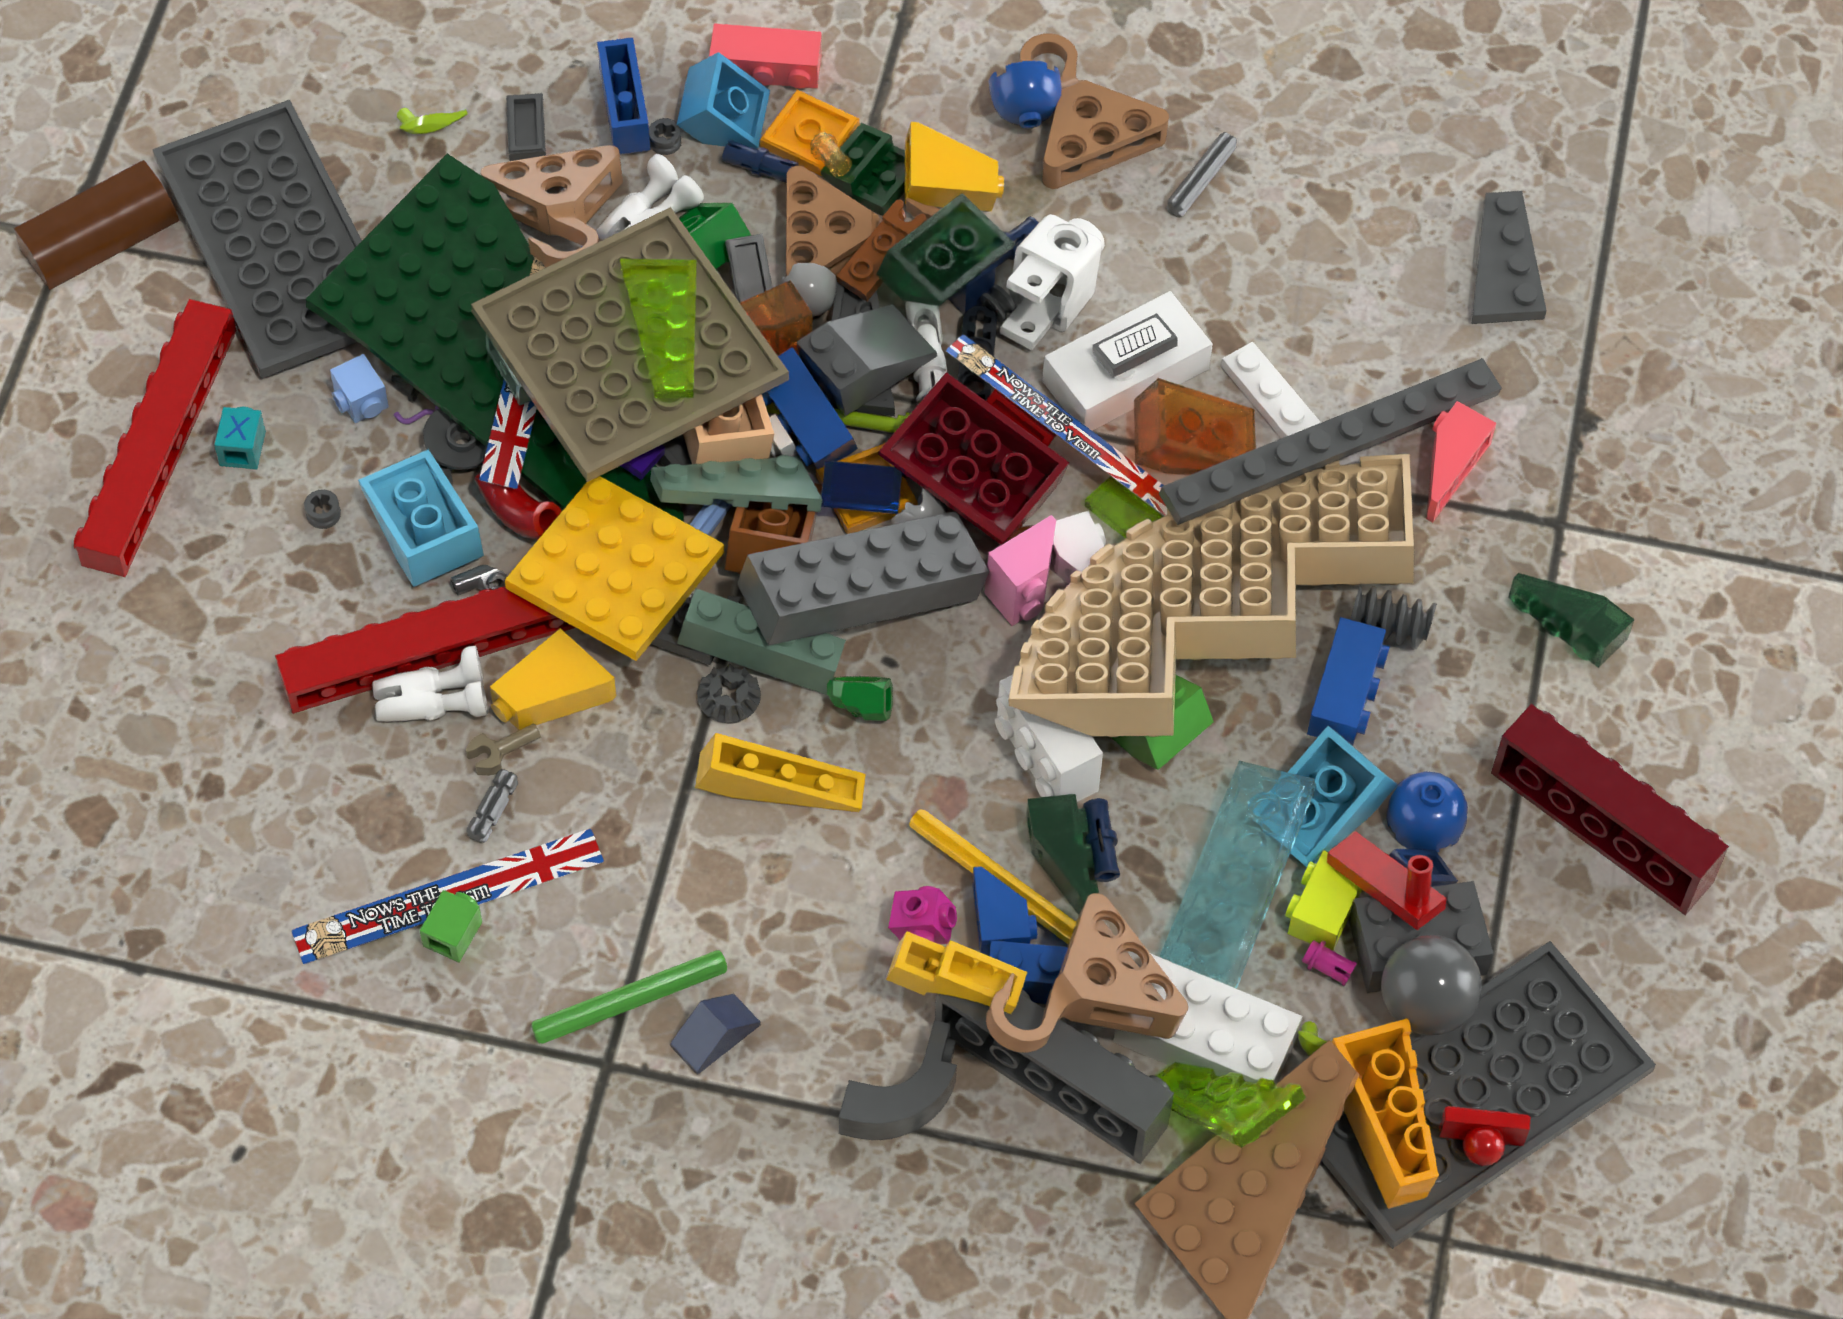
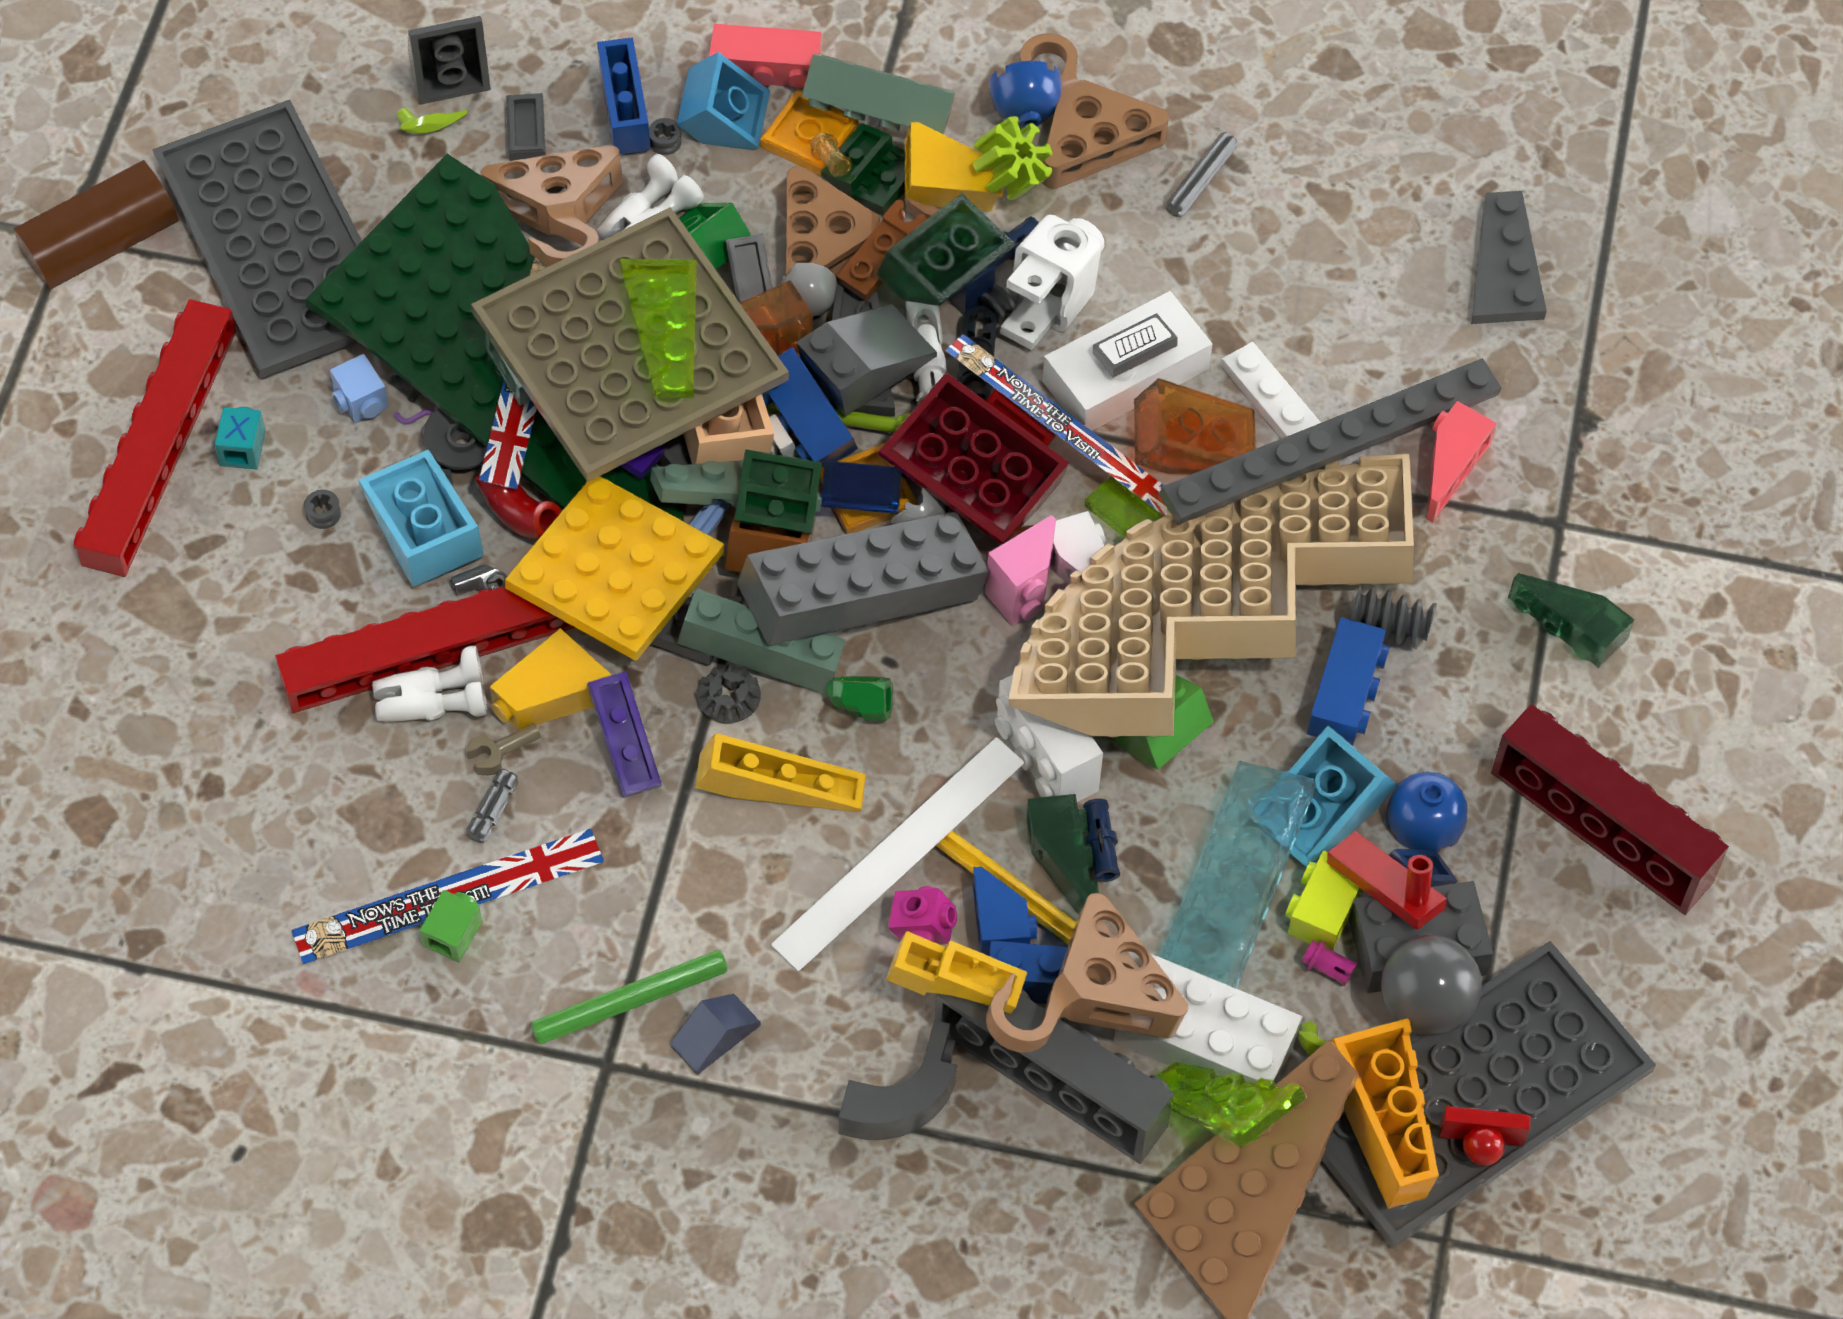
(448, 60): none -> dark grey slope
(624, 734): none -> dark purple tile
(757, 160): dark blue pin -> none
(778, 492): none -> dark green slope
(876, 94): none -> sand green brick
(897, 854): none -> white sticker
(1012, 158): none -> lime gear

